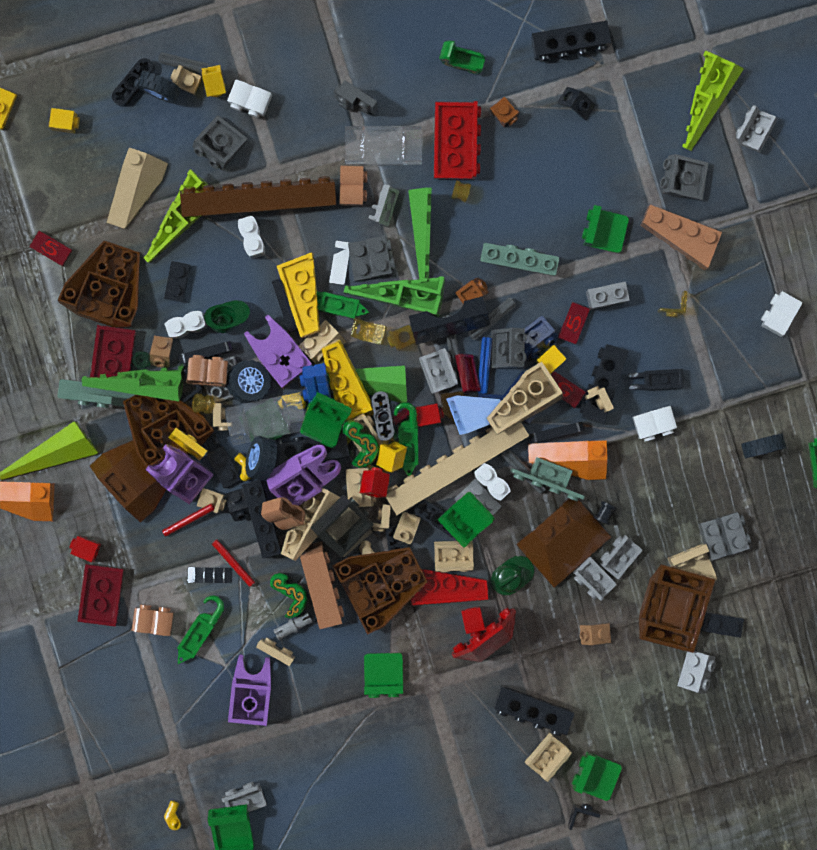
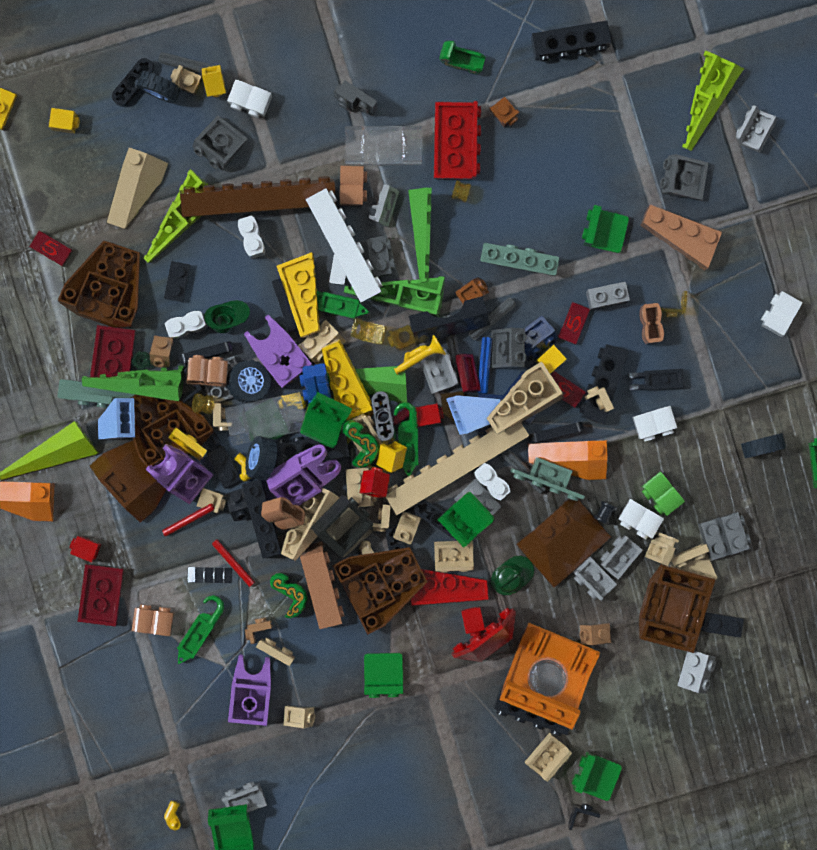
(117, 420): none -> light blue slope
(260, 624): none -> medium nougat bracket
(292, 626): light grey pin -> none
(299, 716): none -> tan bracket
(343, 245): none -> white brick
(420, 353): none -> yellow piece
(549, 675): none -> orange panel
(578, 102): black bracket -> none
(640, 519): none -> white brick
(650, 318): none -> nougat brick
(661, 549): none -> tan plate
(662, 494): none -> bright green brick

